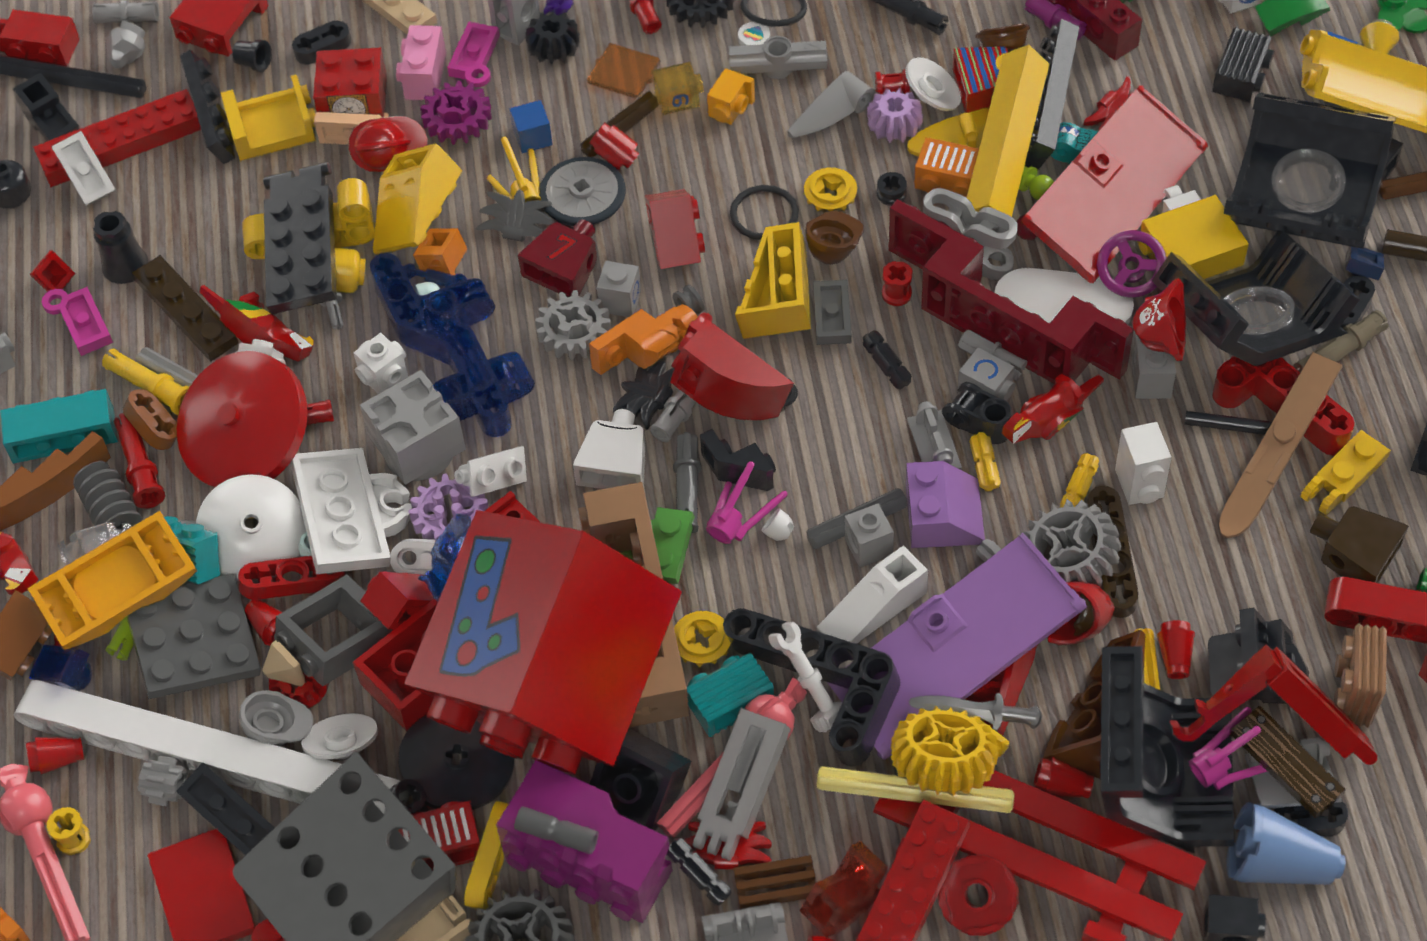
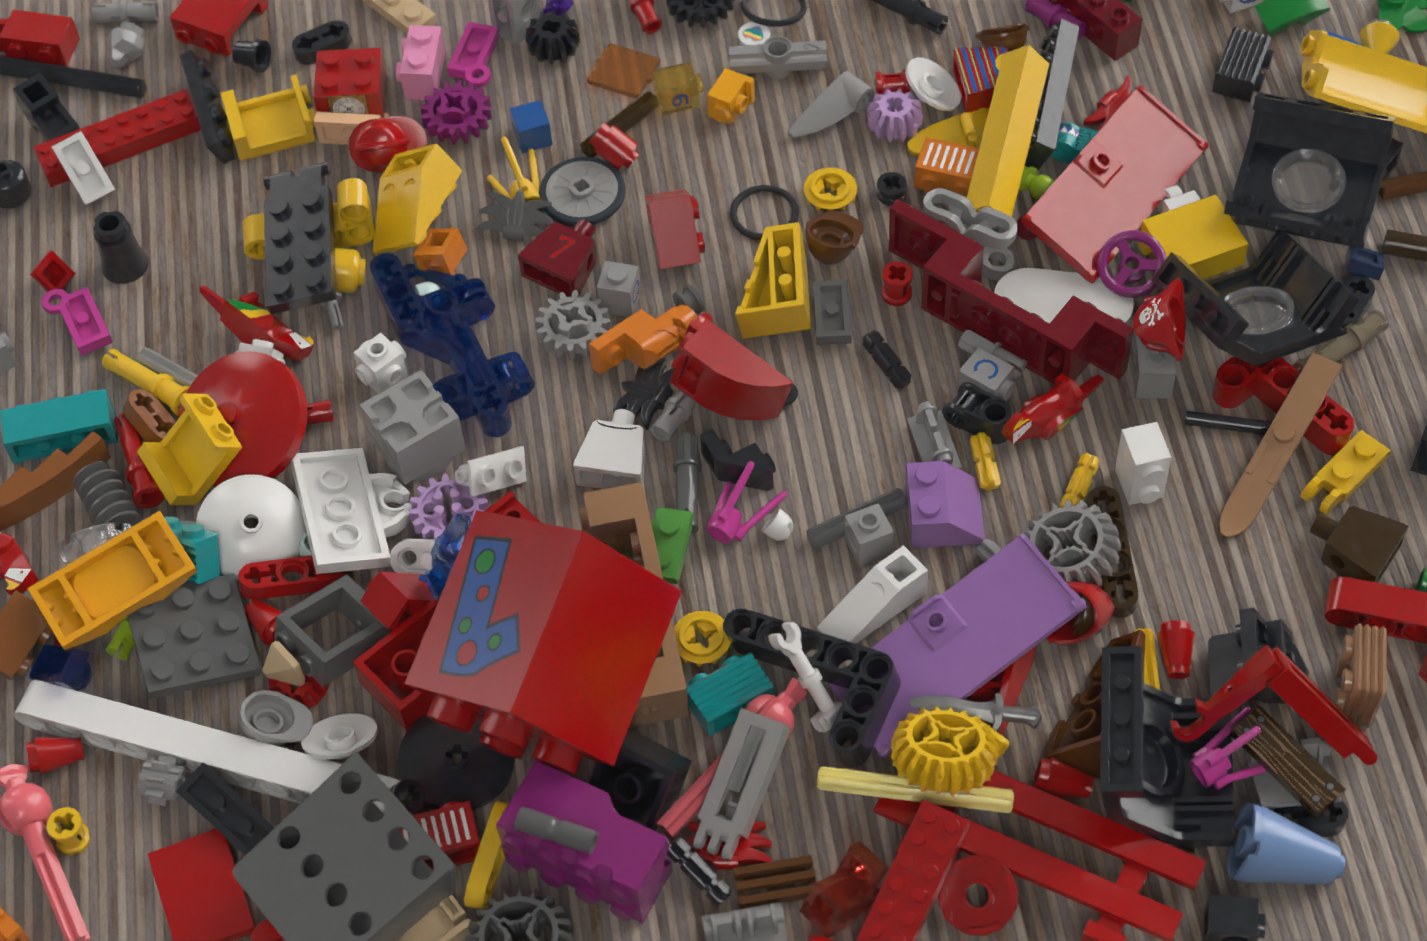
(185, 308): dark brown plate -> none
(191, 452): none -> yellow panel

